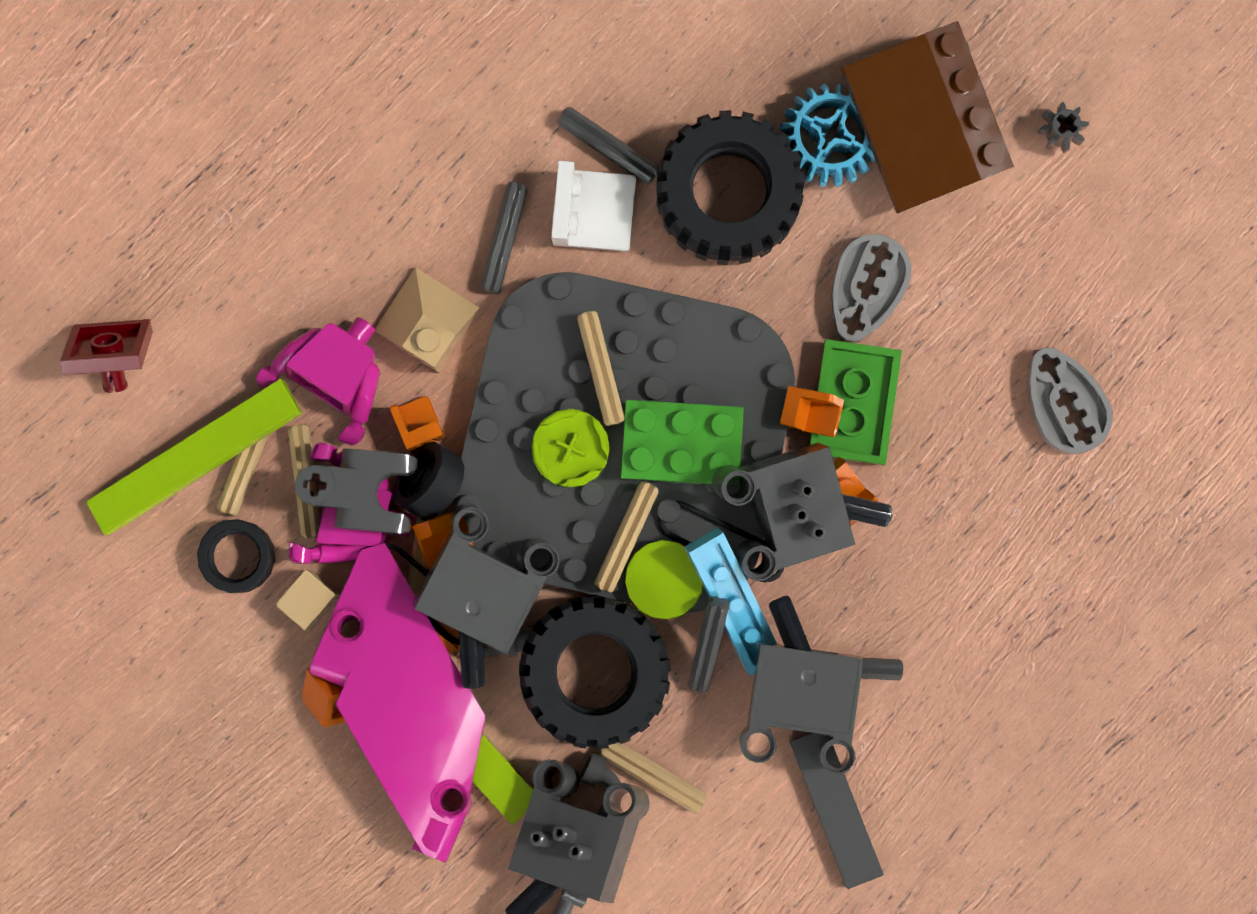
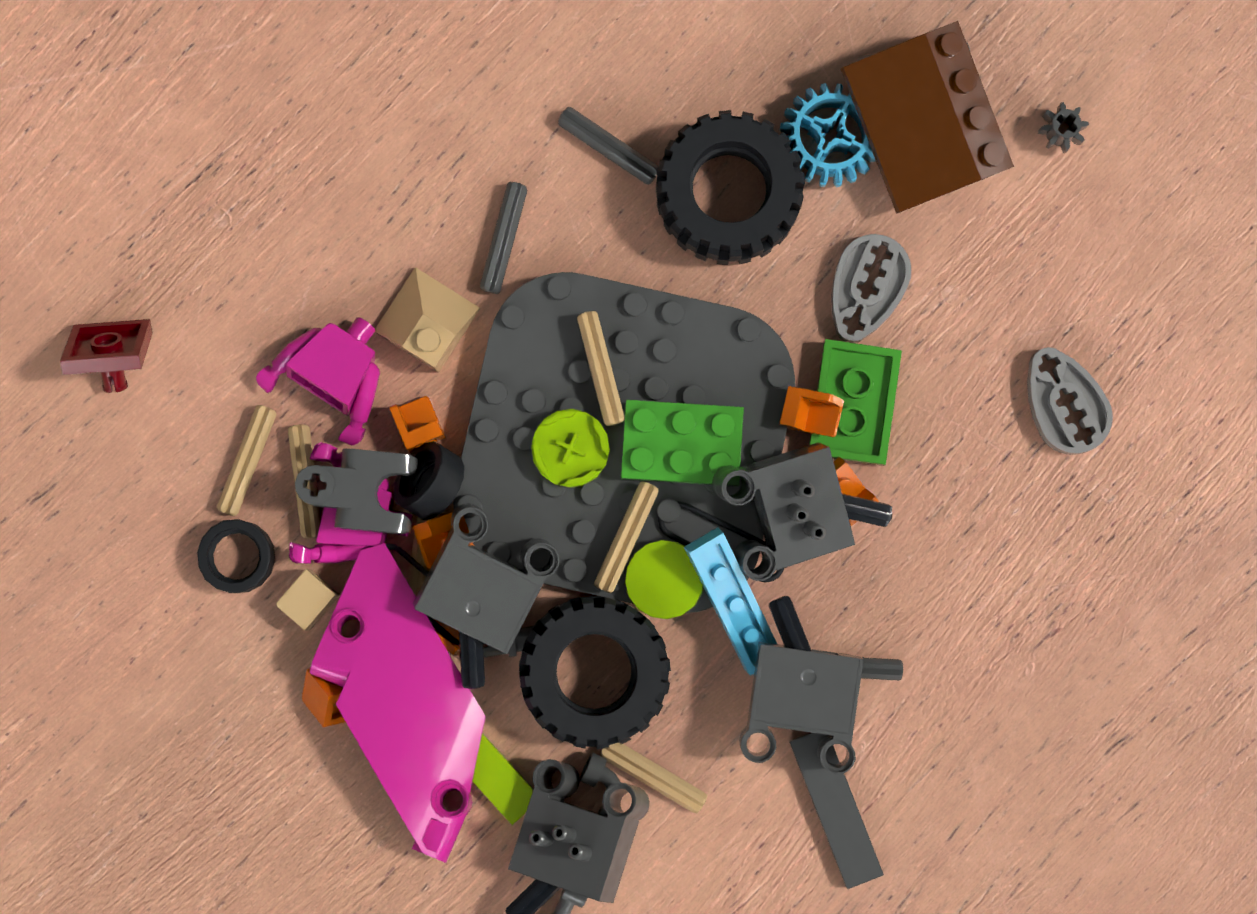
(194, 457): lime tile -> none
(593, 209): white bracket -> none
(708, 644): dark grey axle -> none

